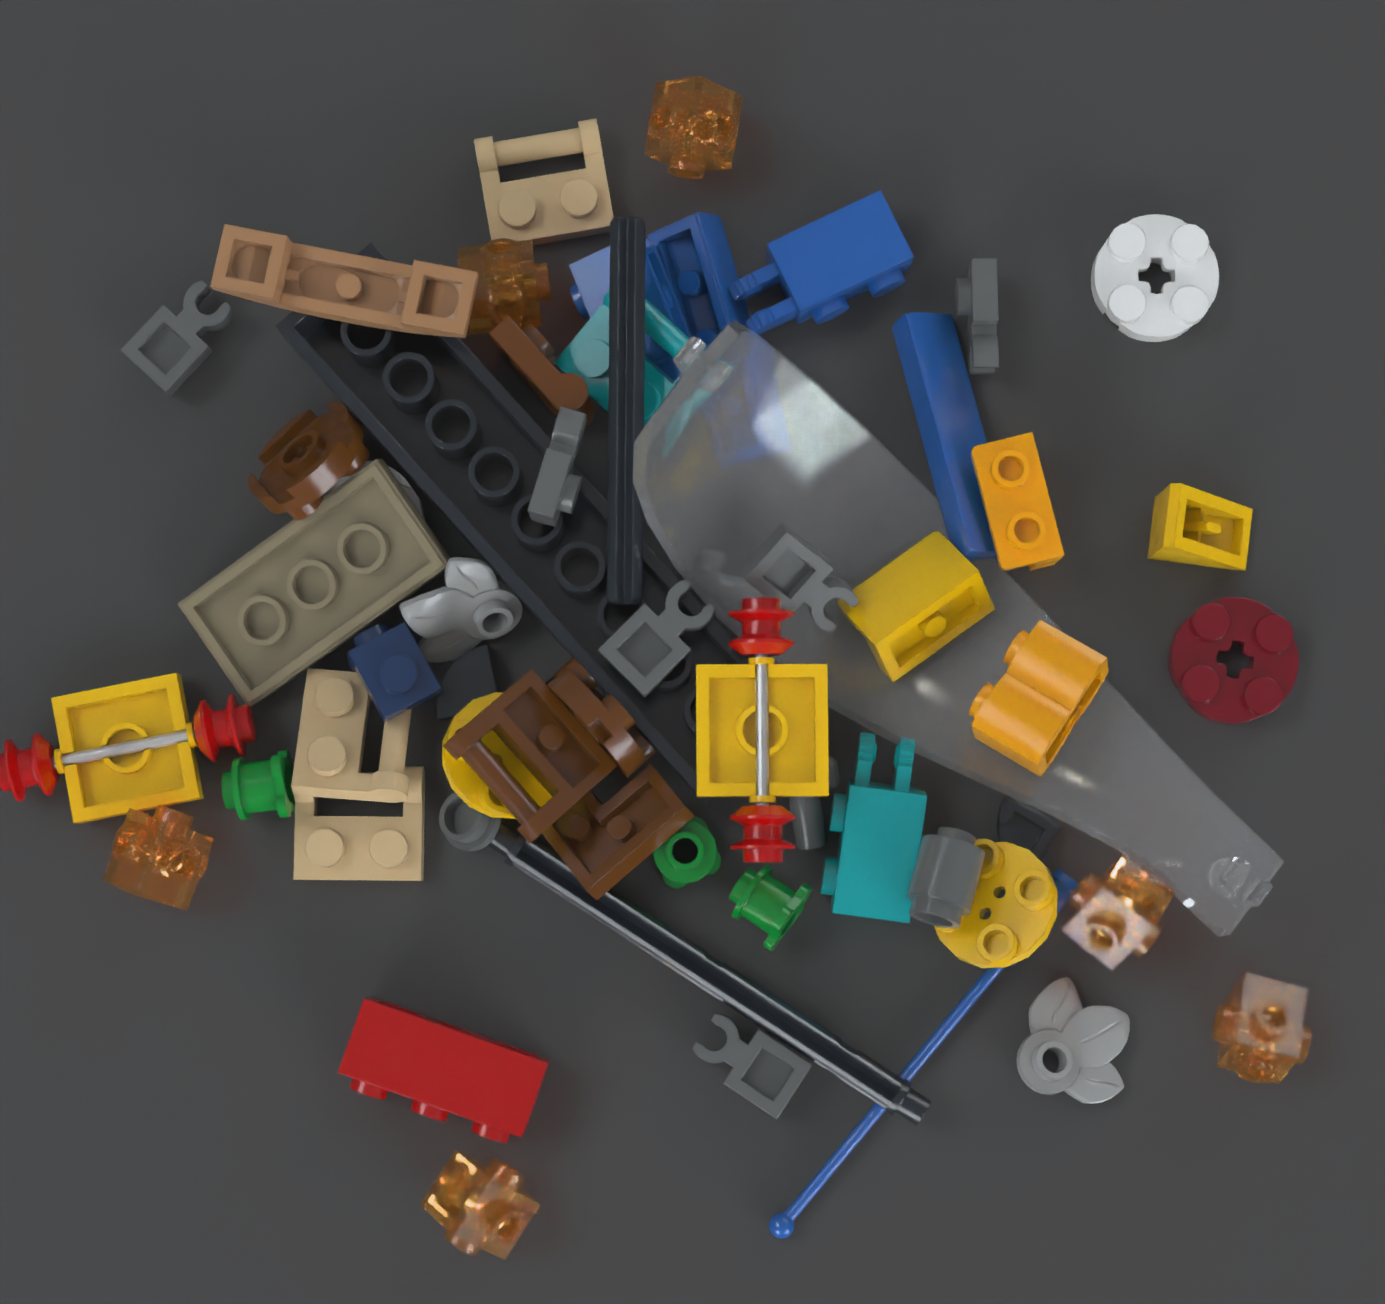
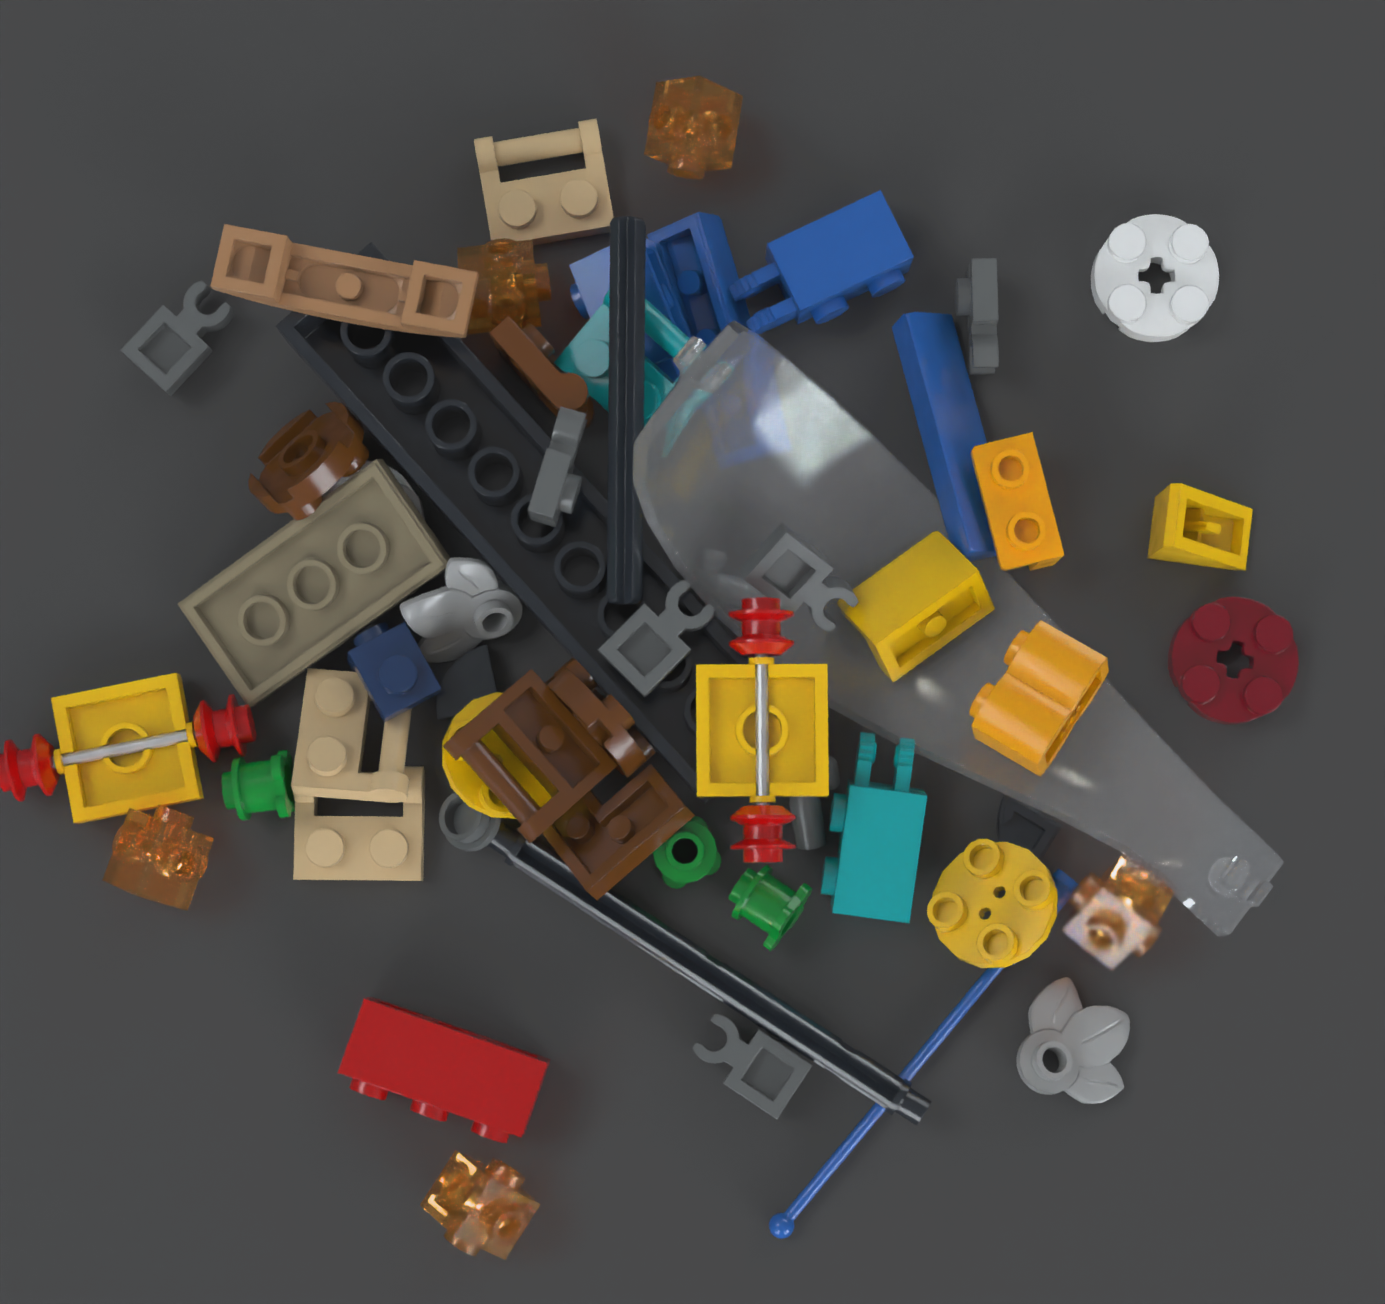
(945, 877): dark grey brick -> none
(1262, 1029): clear orange brick -> none

